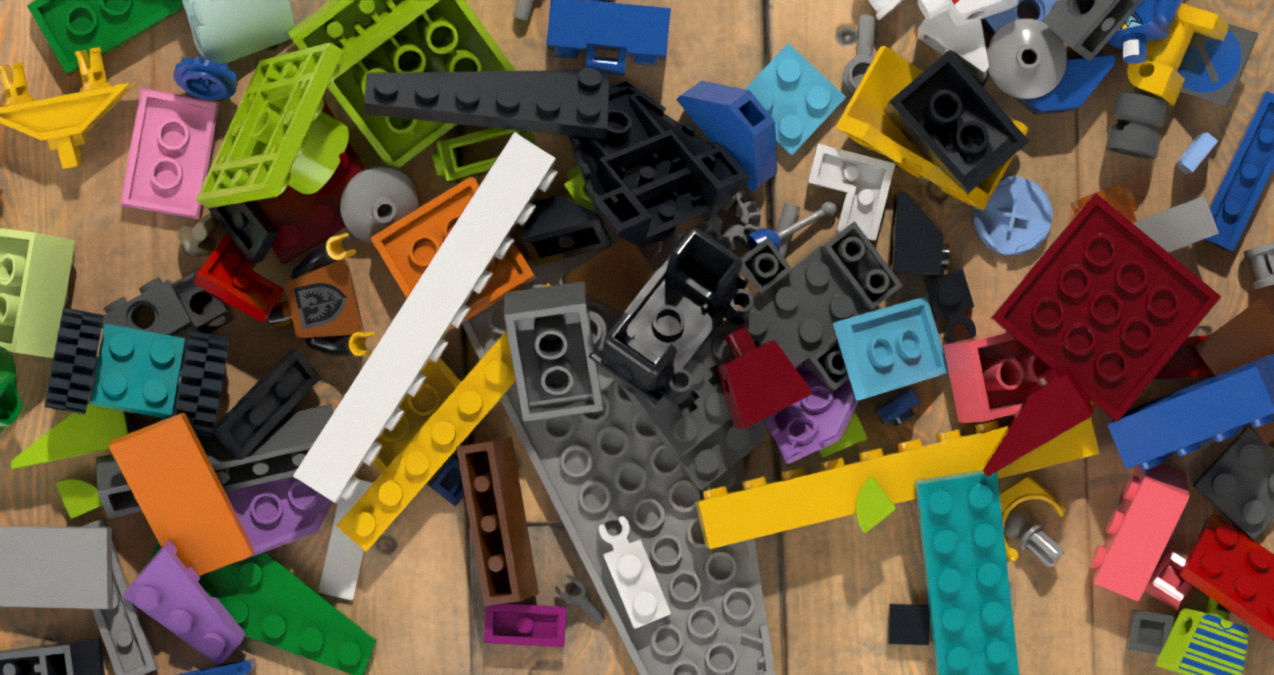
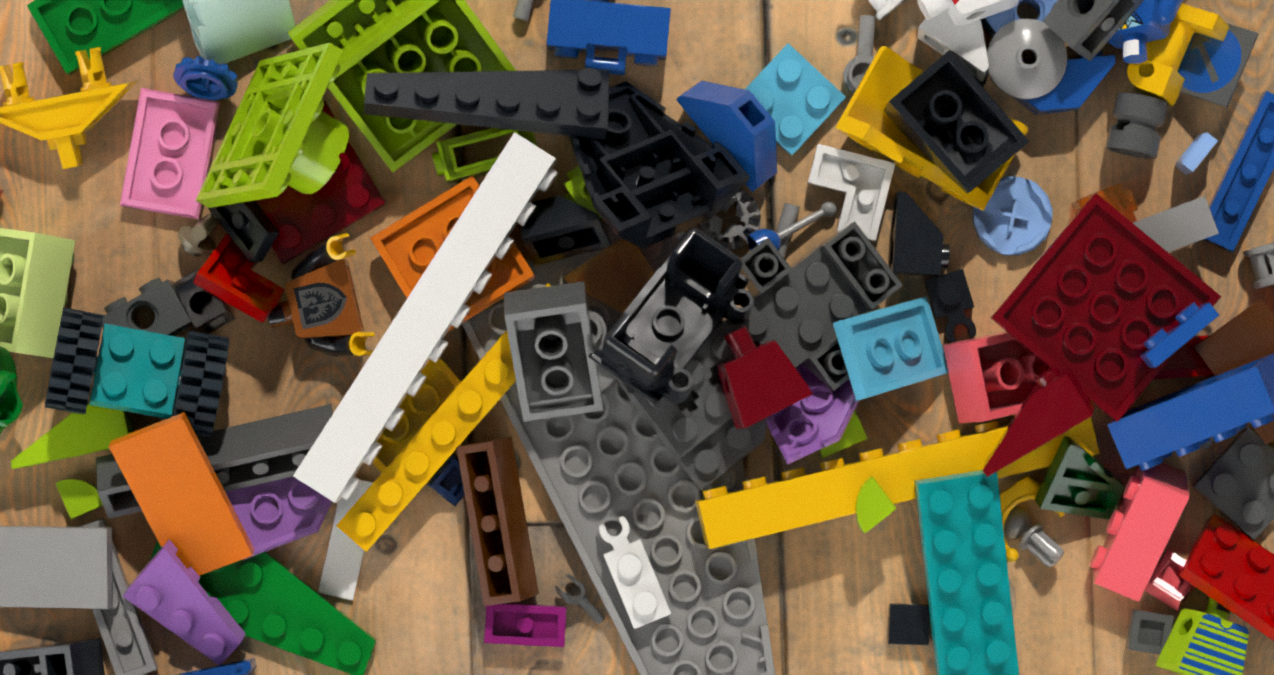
(265, 404): black plate -> none
(370, 190): light grey dish -> none
(898, 409): dark blue plate -> none
(1079, 484): none -> dark green wing
(1163, 344): none -> blue plate

